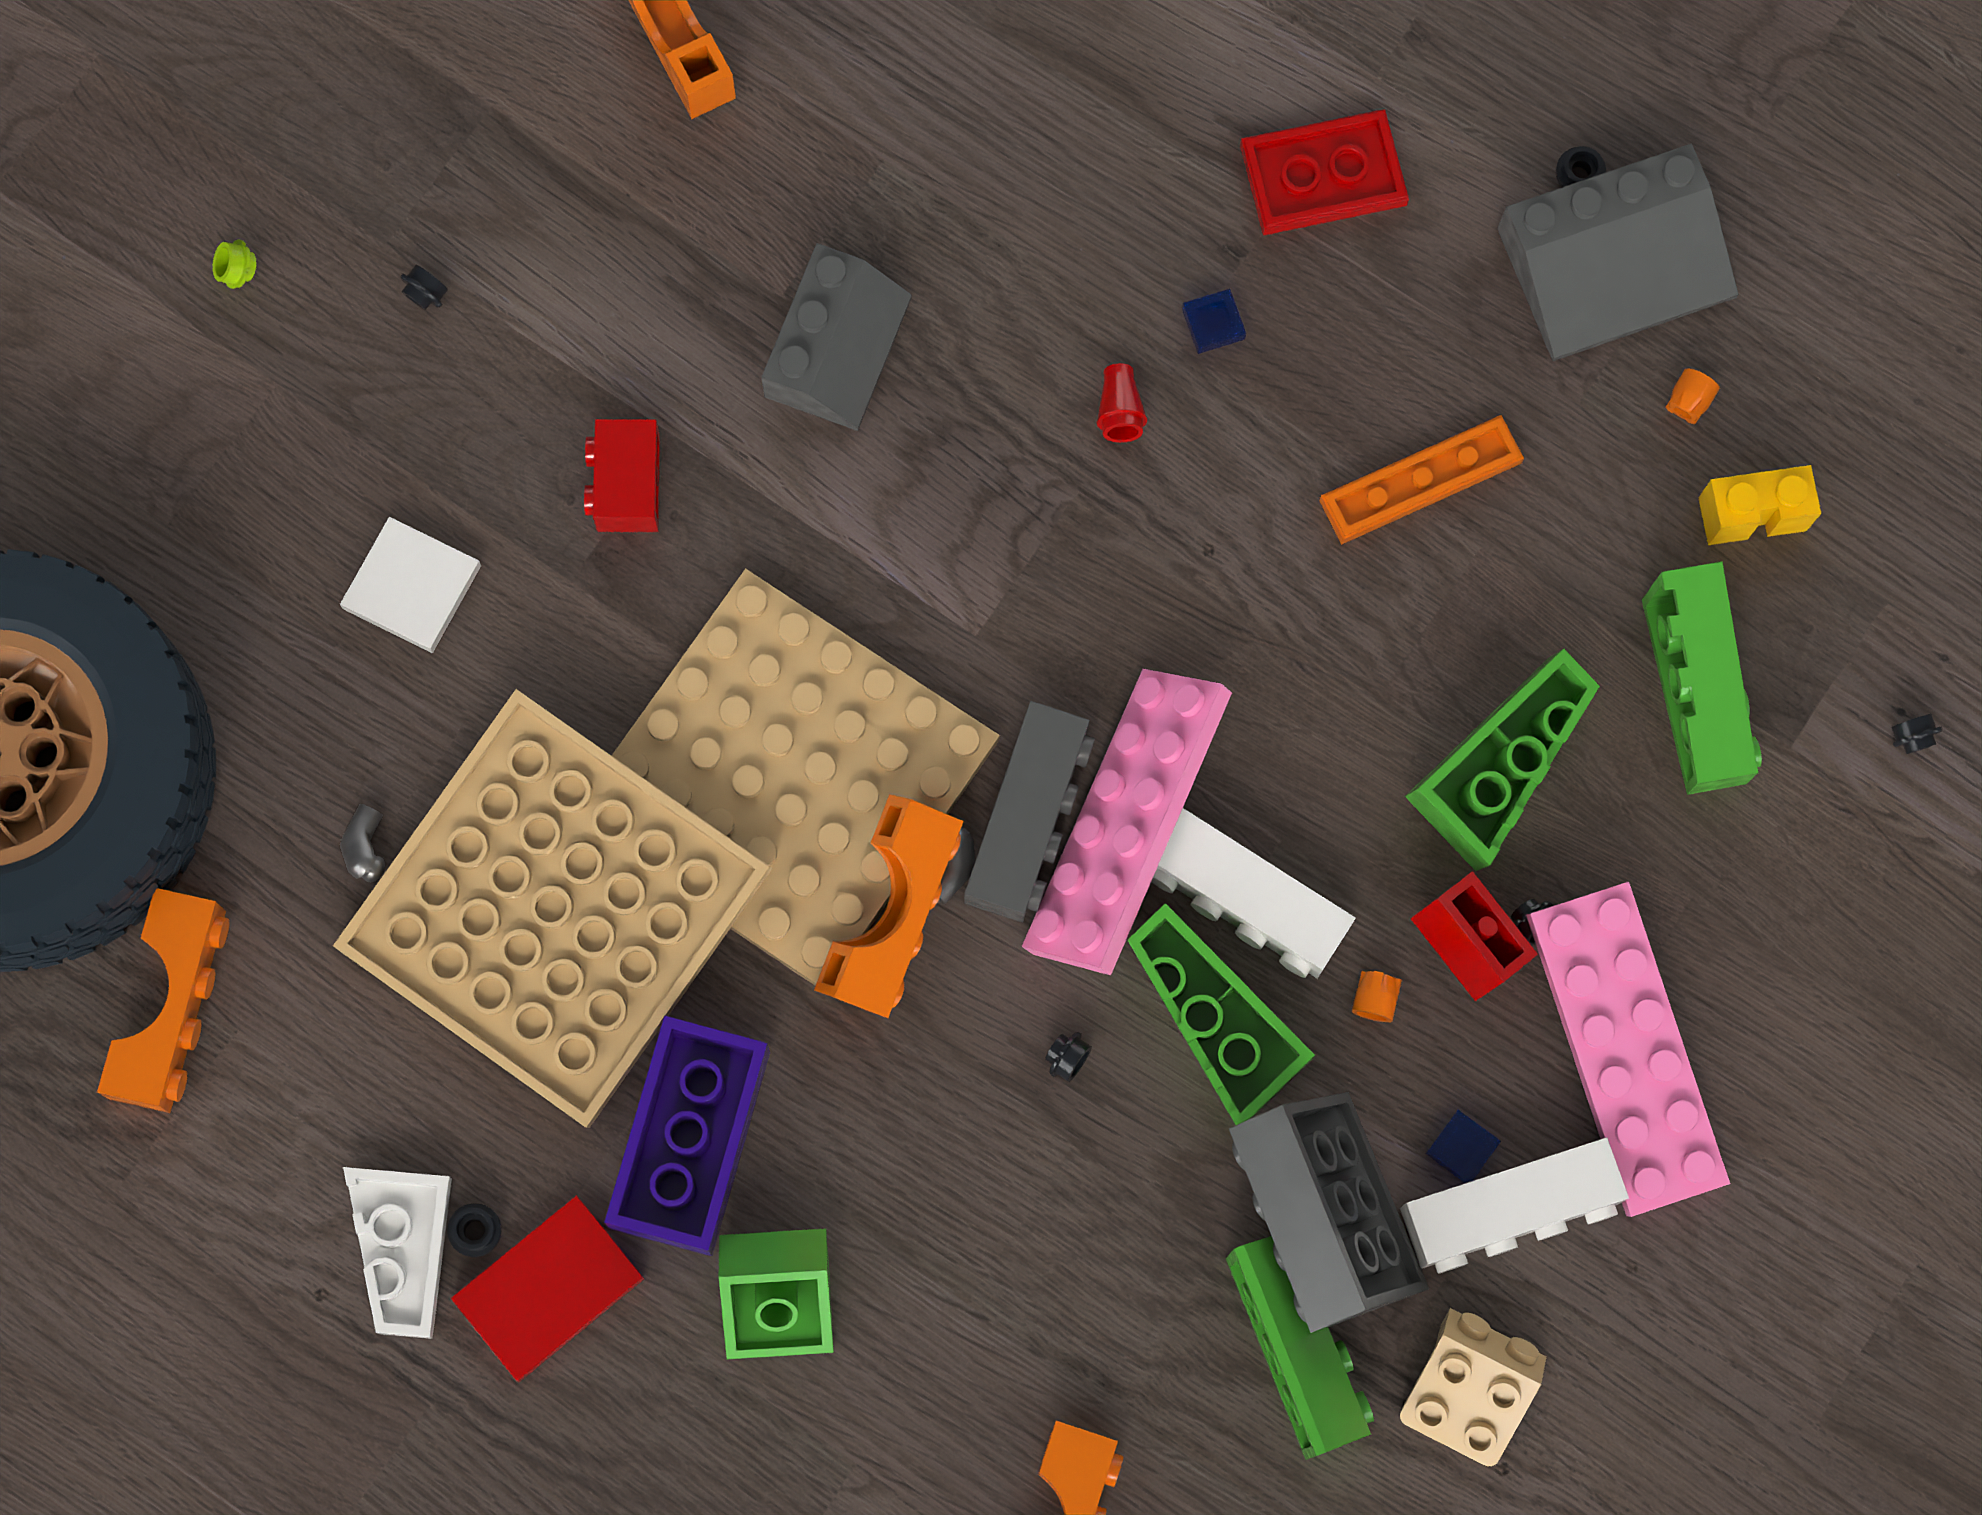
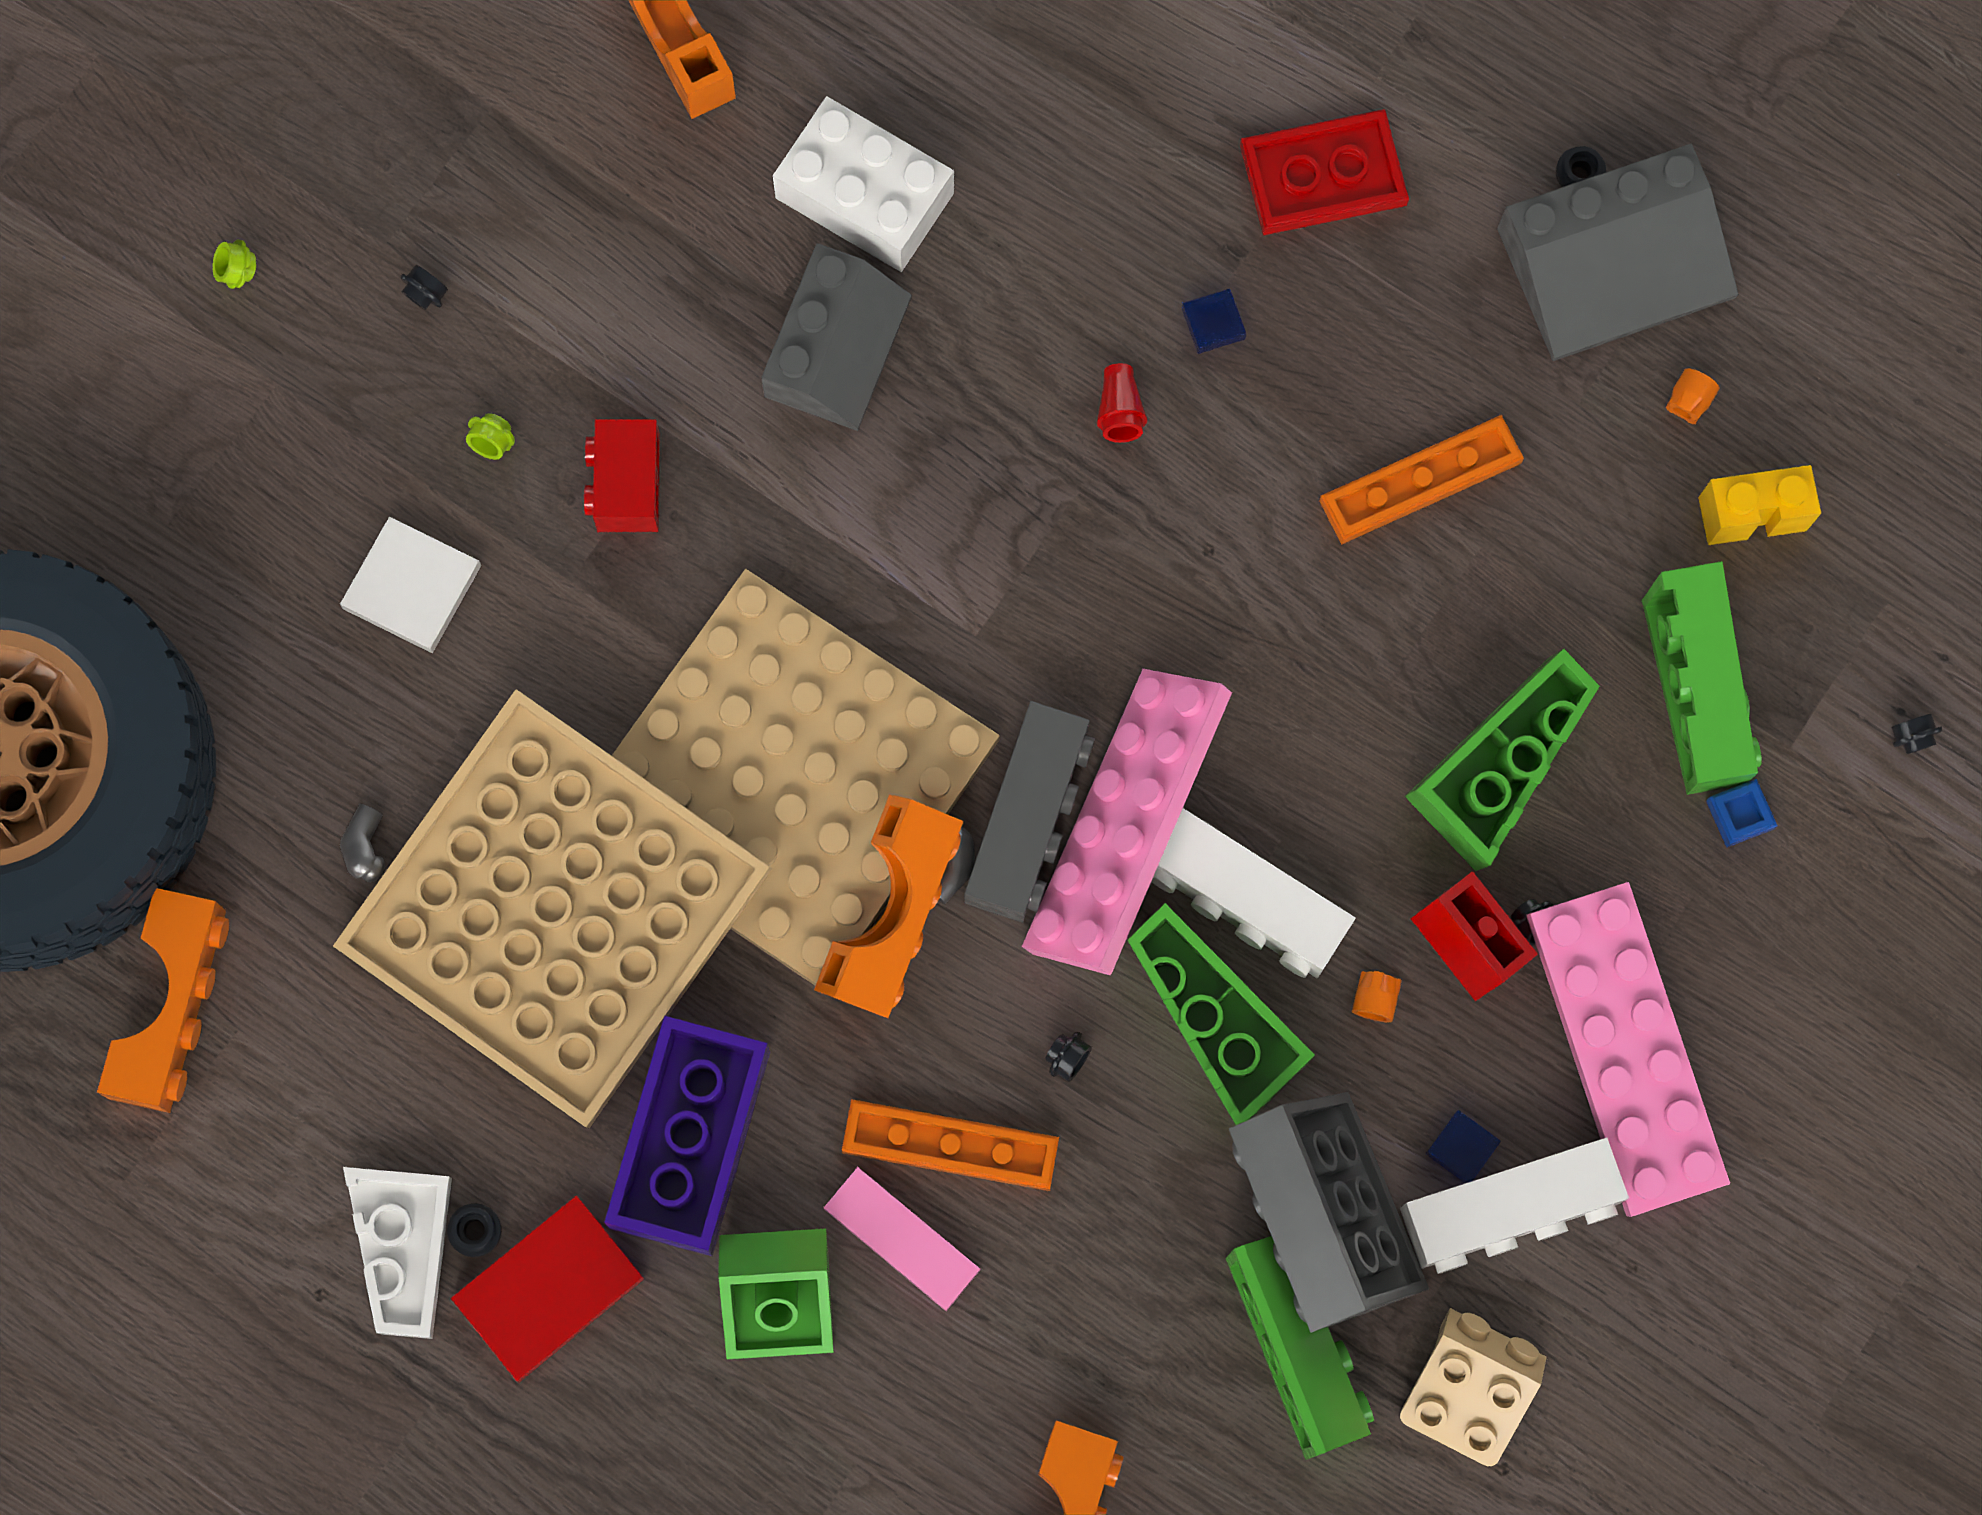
(490, 436): none -> lime plate
(863, 184): none -> white brick
(902, 1239): none -> bright pink tile
(950, 1145): none -> orange tile
(1741, 813): none -> blue tile

